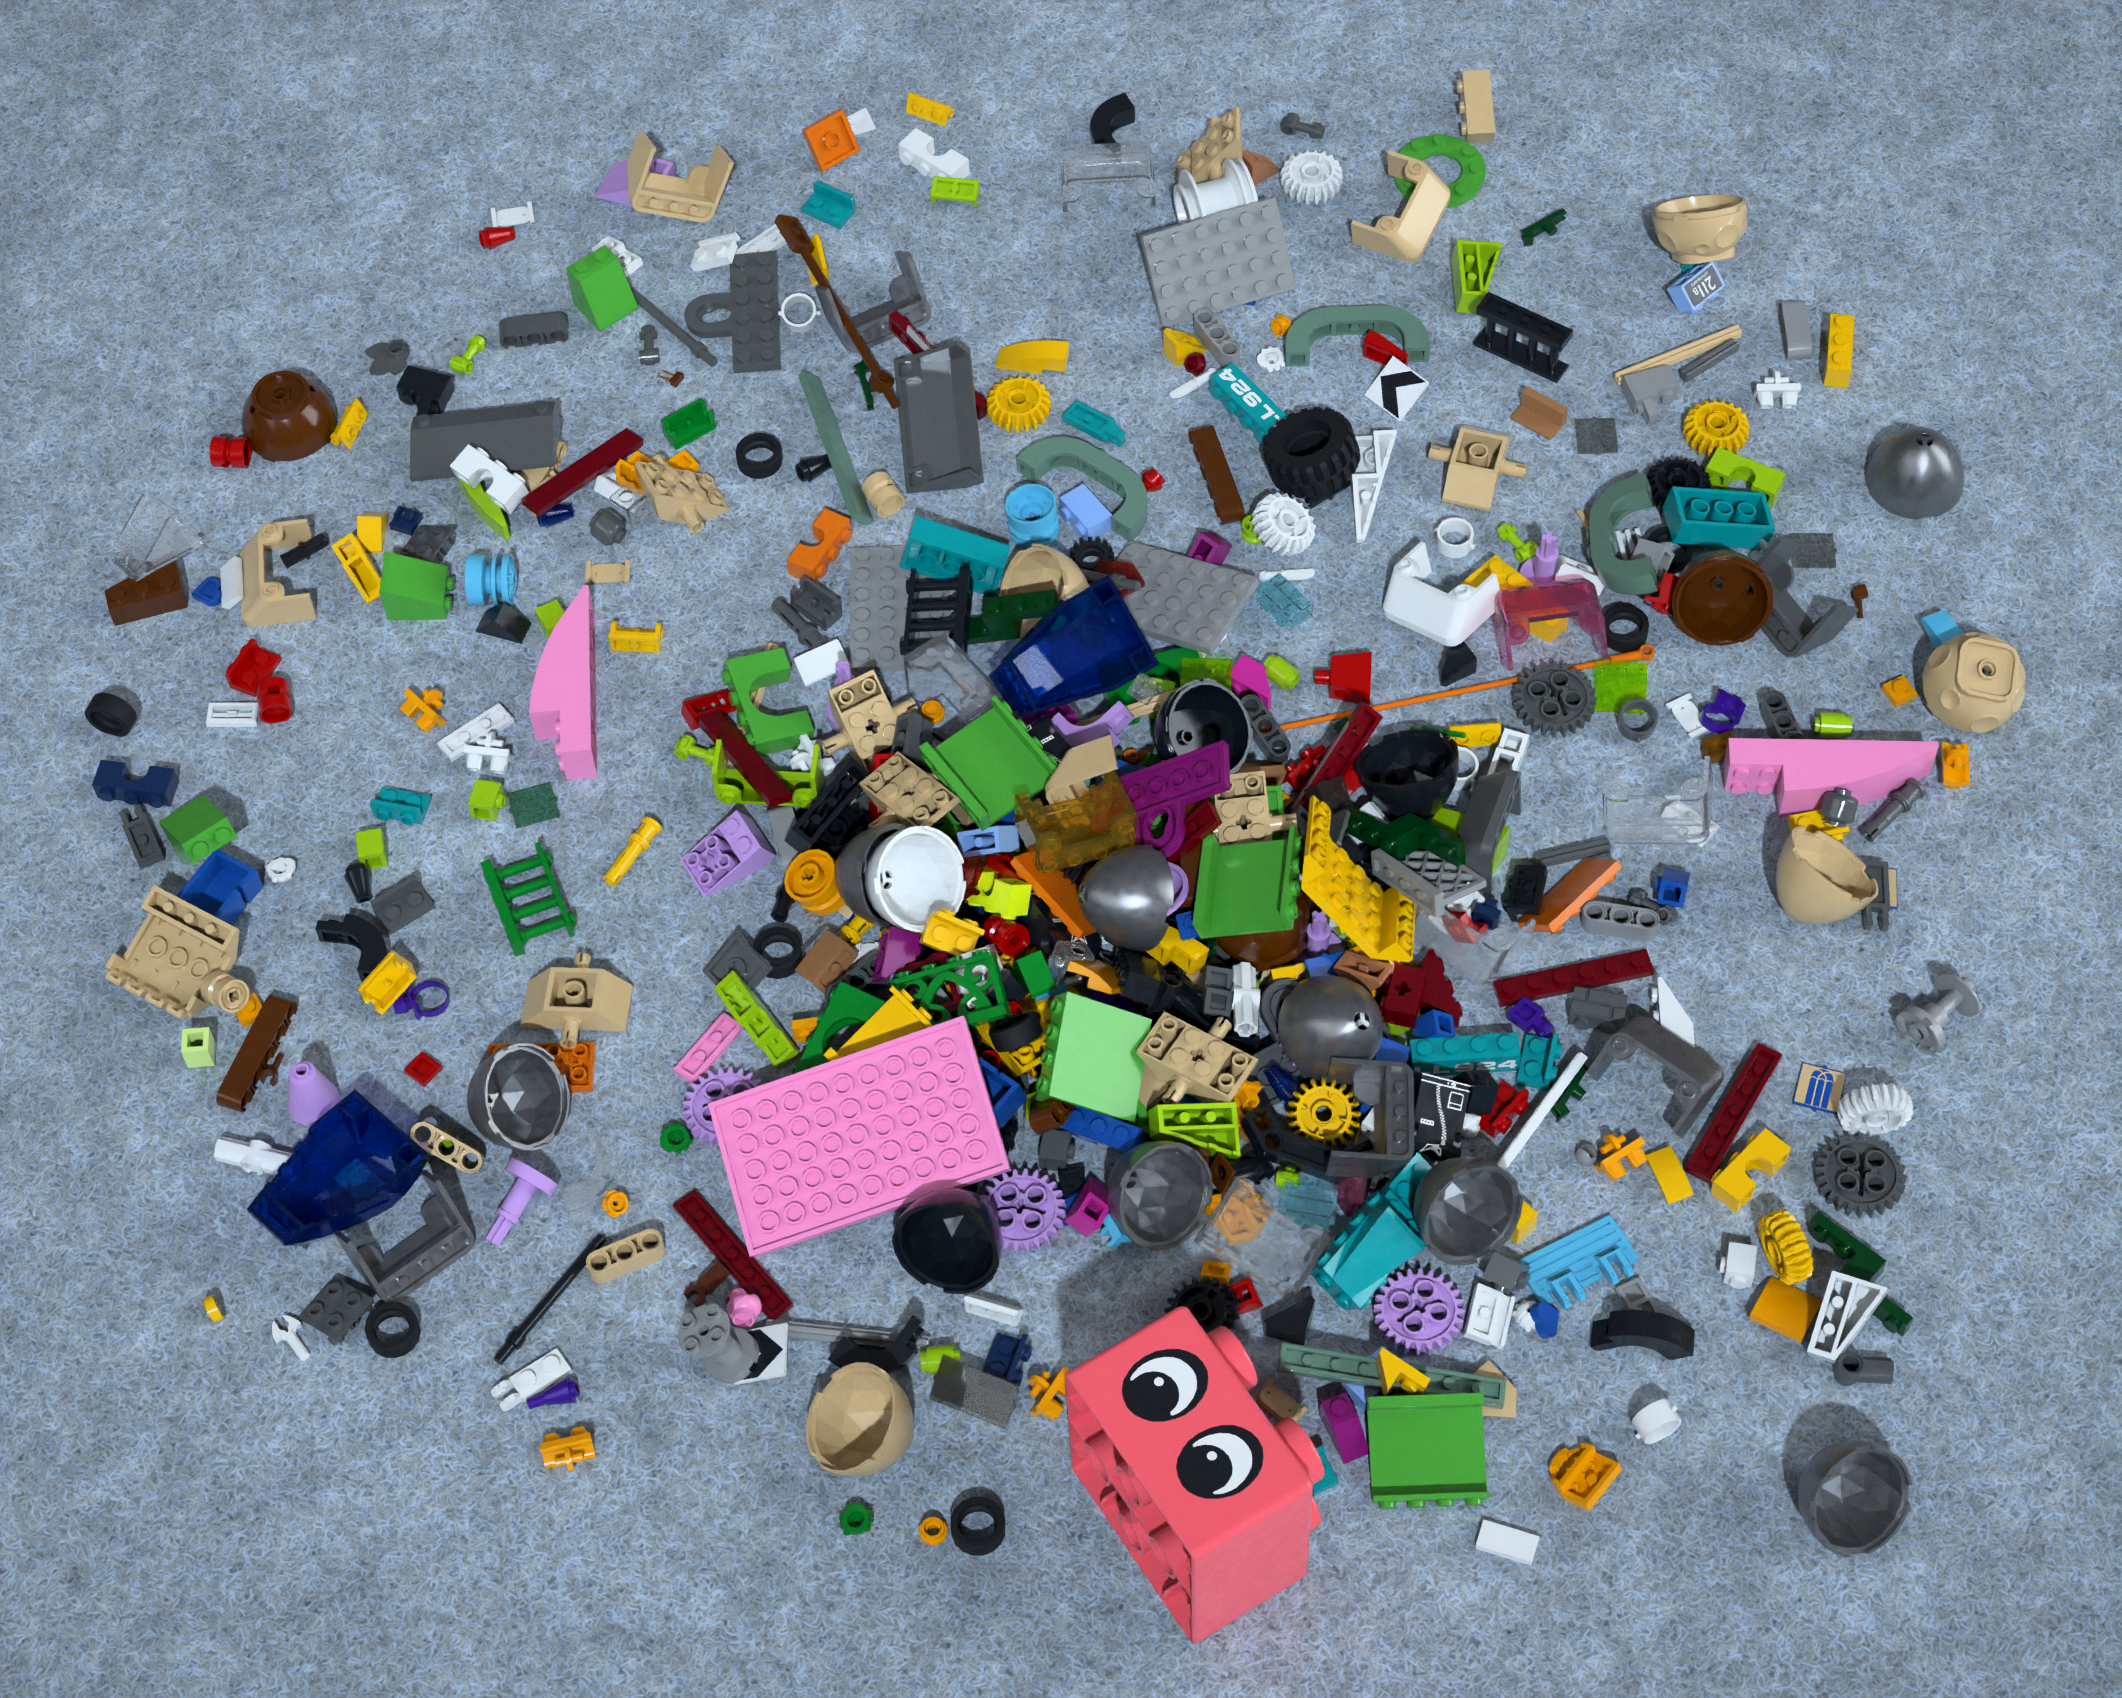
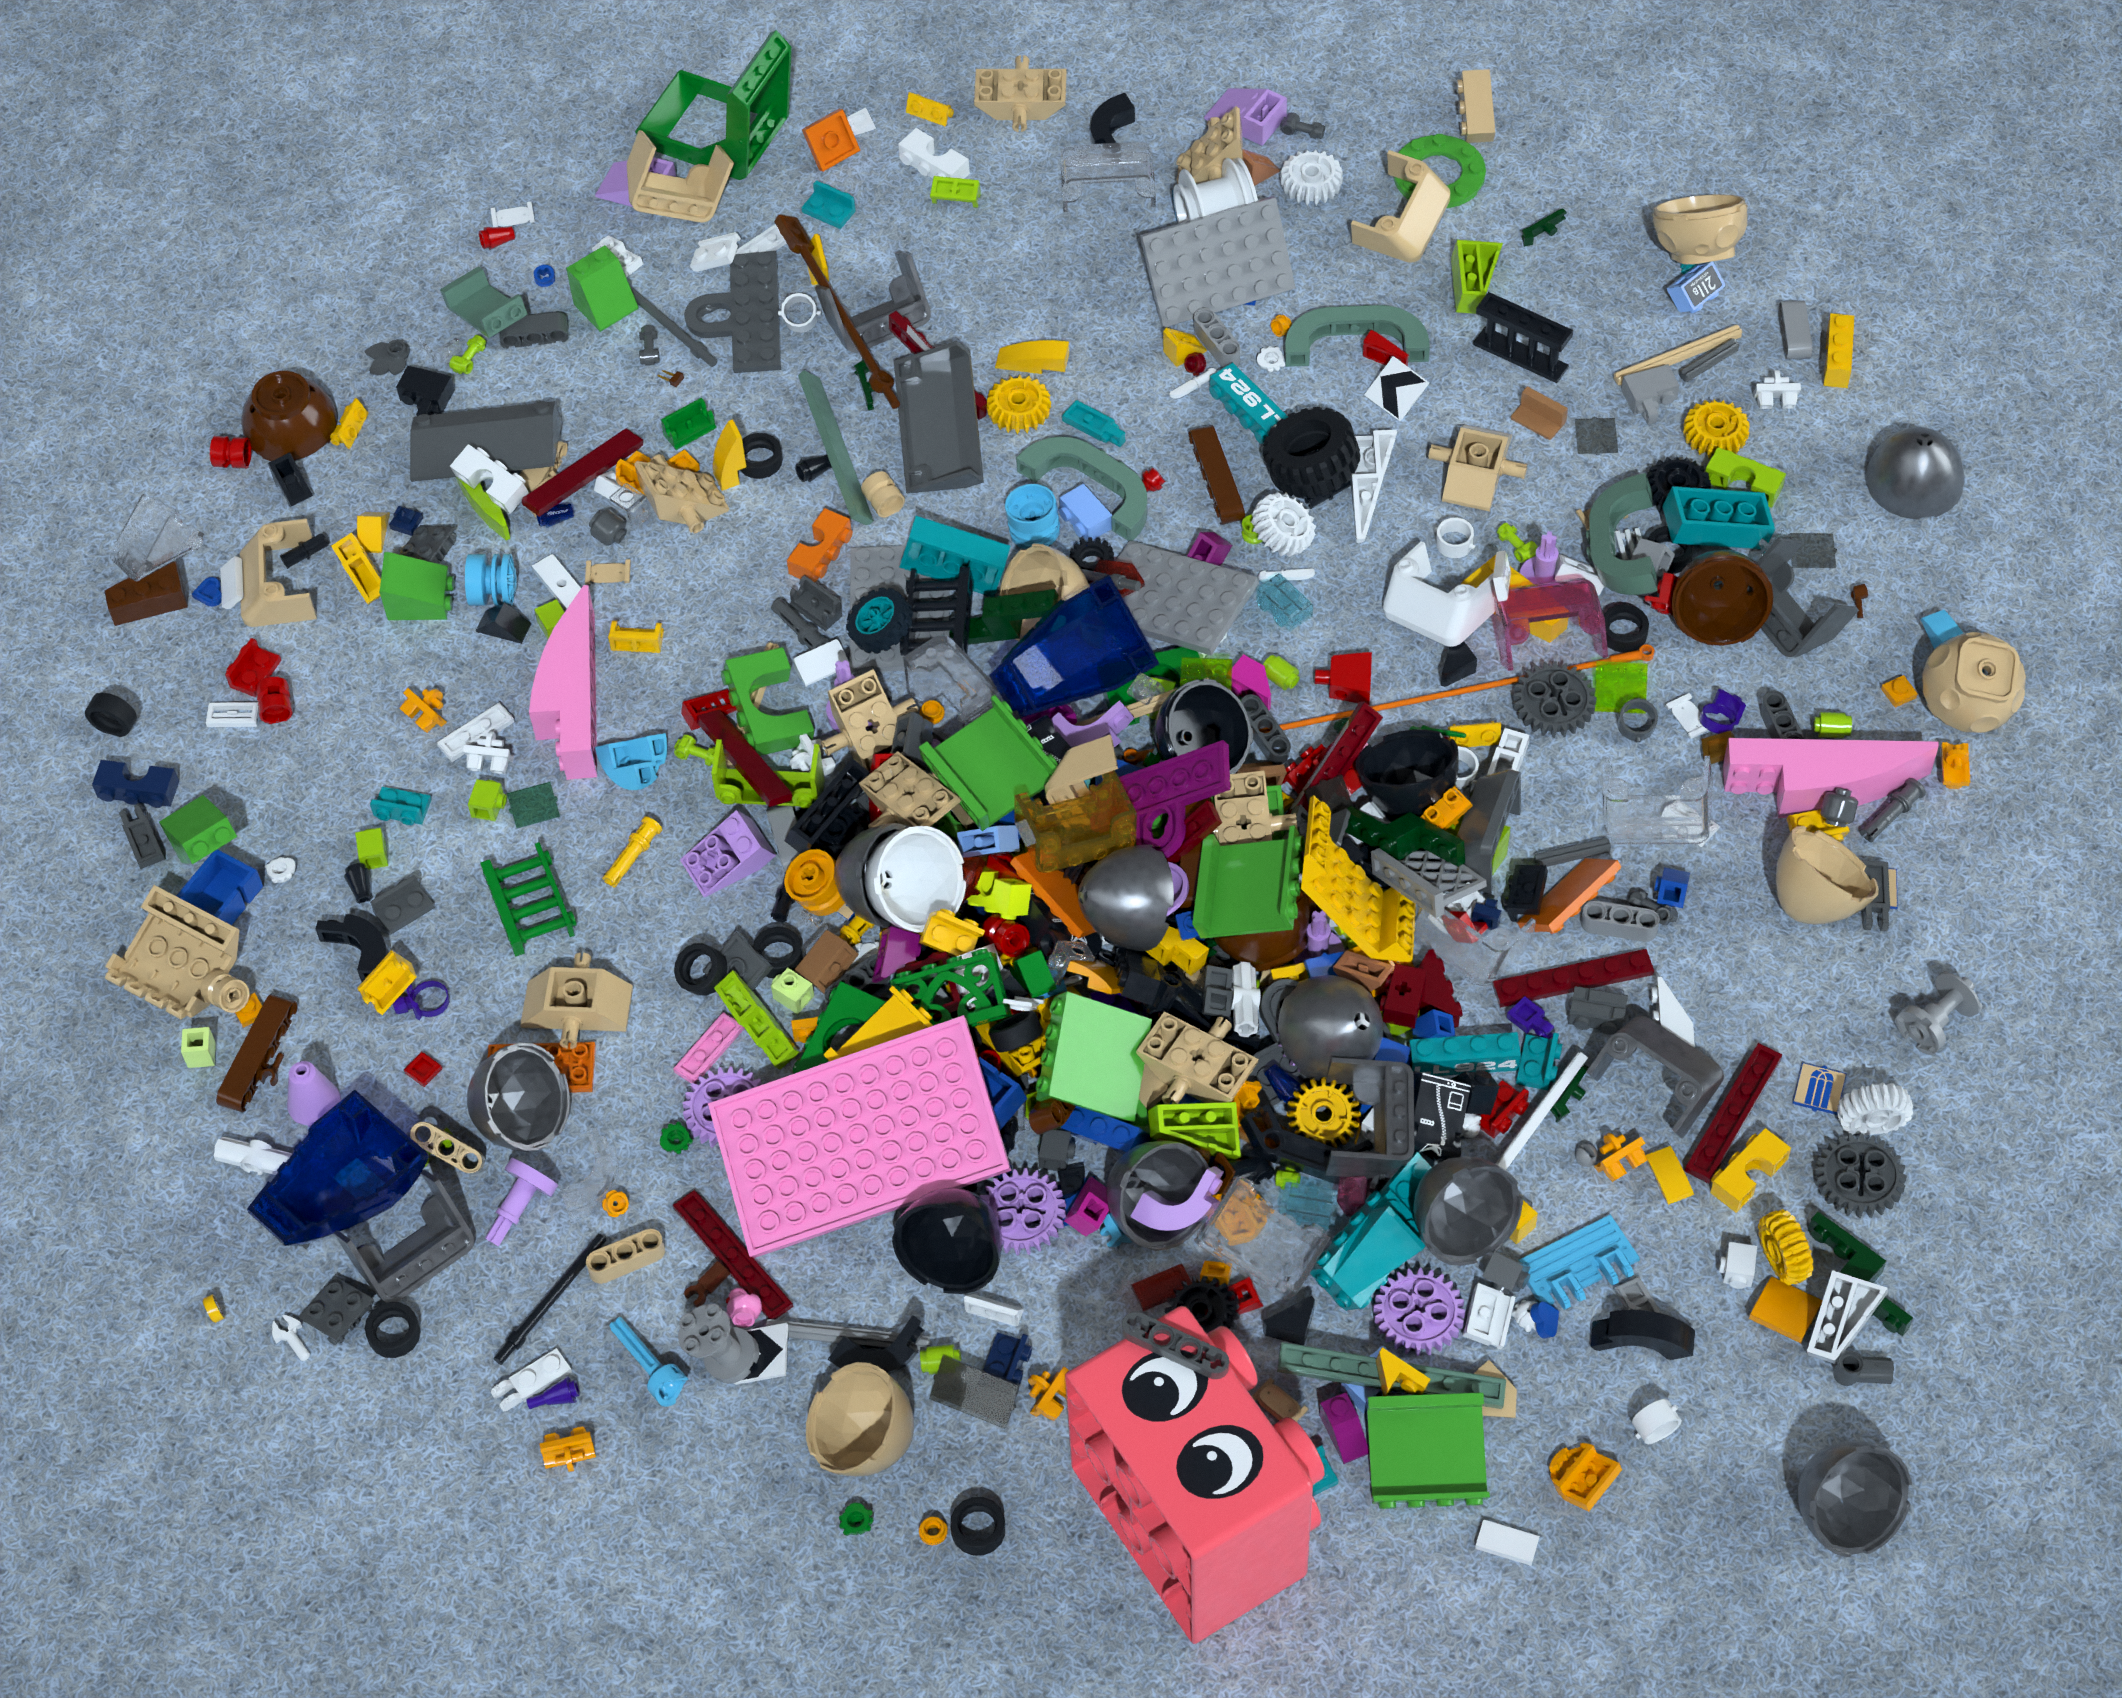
(289, 479): none -> black slope
(482, 304): none -> sand green panel
(543, 270): none -> blue bush
(556, 580): none -> white tile
(633, 762): none -> medium azure brick
(665, 1380): none -> medium azure piece
(685, 960): none -> black tyre
(728, 457): none -> yellow slope
(759, 89): none -> green window
(792, 990): none -> yellowish green brick
(873, 613): none -> black wheel
(1020, 92): none -> tan slope
(1023, 1003): none -> white piece
(1159, 1287): none -> clear red tile
(1166, 1215): none -> lavender arch
(1172, 1349): none -> dark grey beam
(1259, 111): none -> lavender slope
(1447, 809): none -> light orange hips
(1502, 575): none -> white tile

